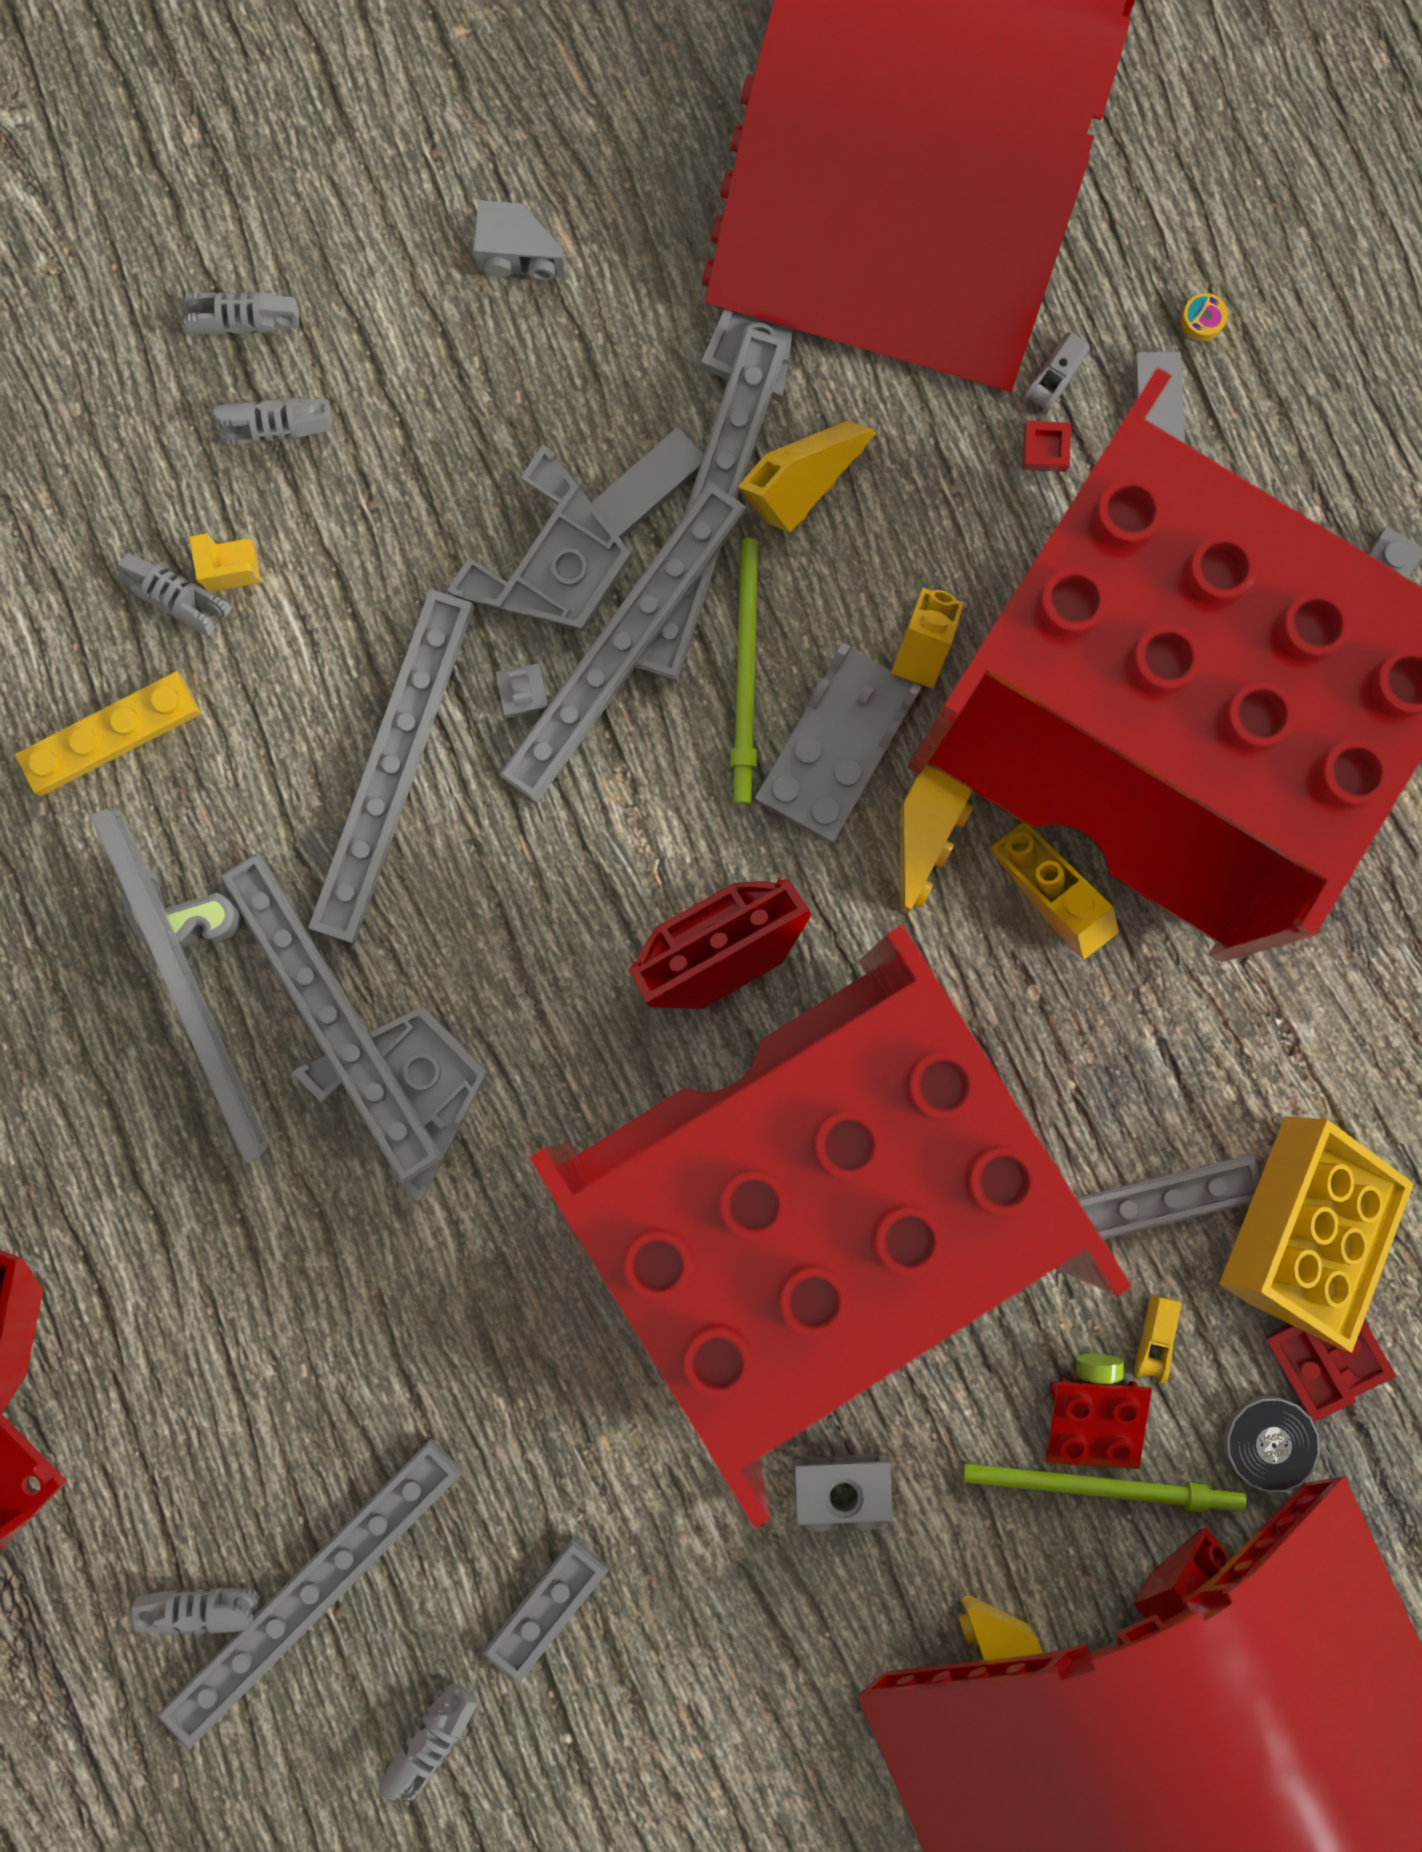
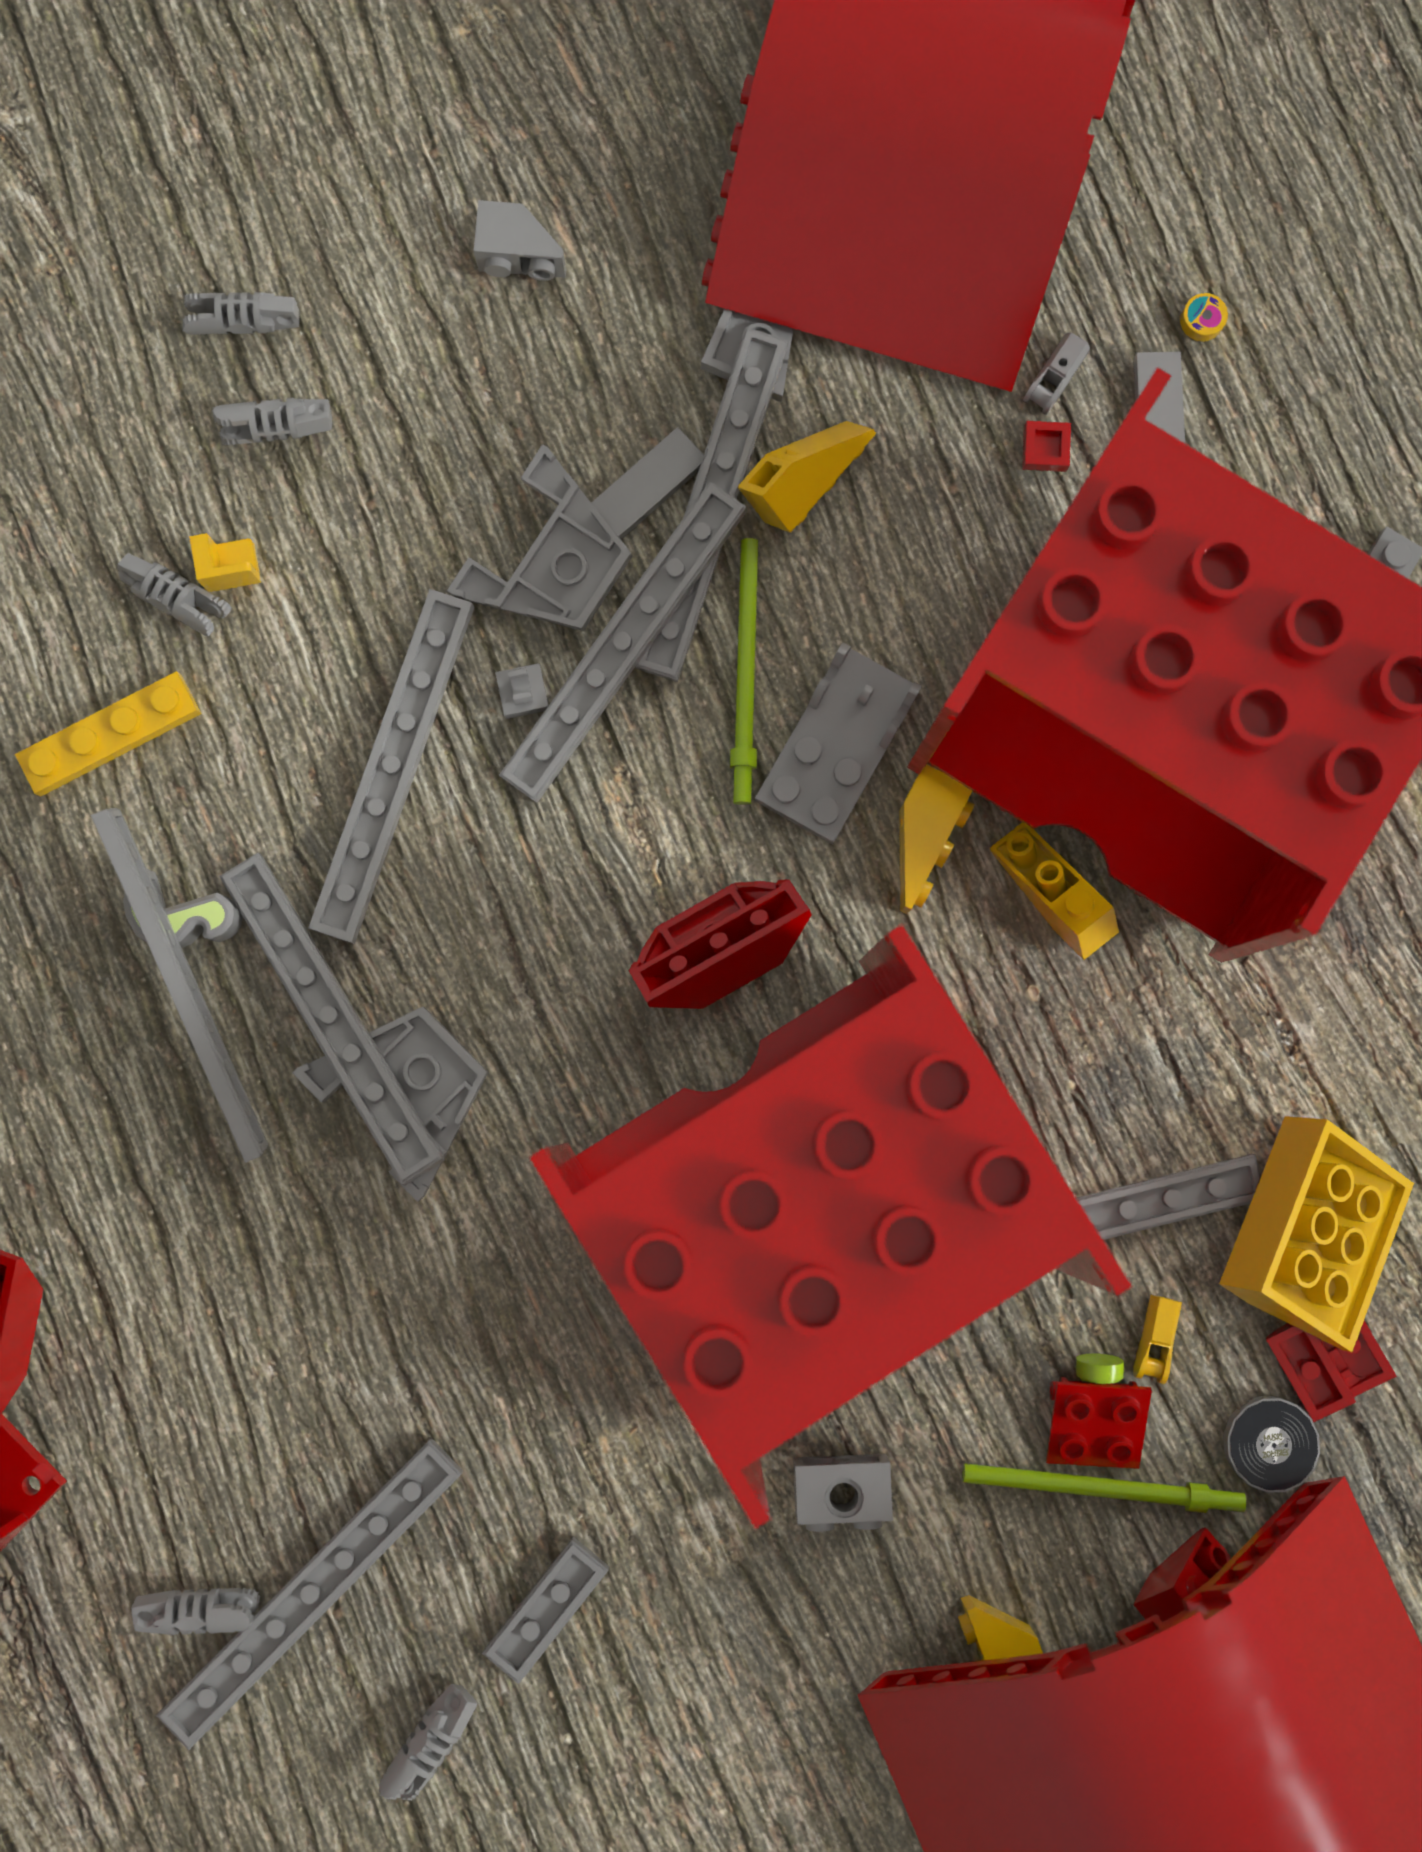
(928, 637): yellow slope -> none

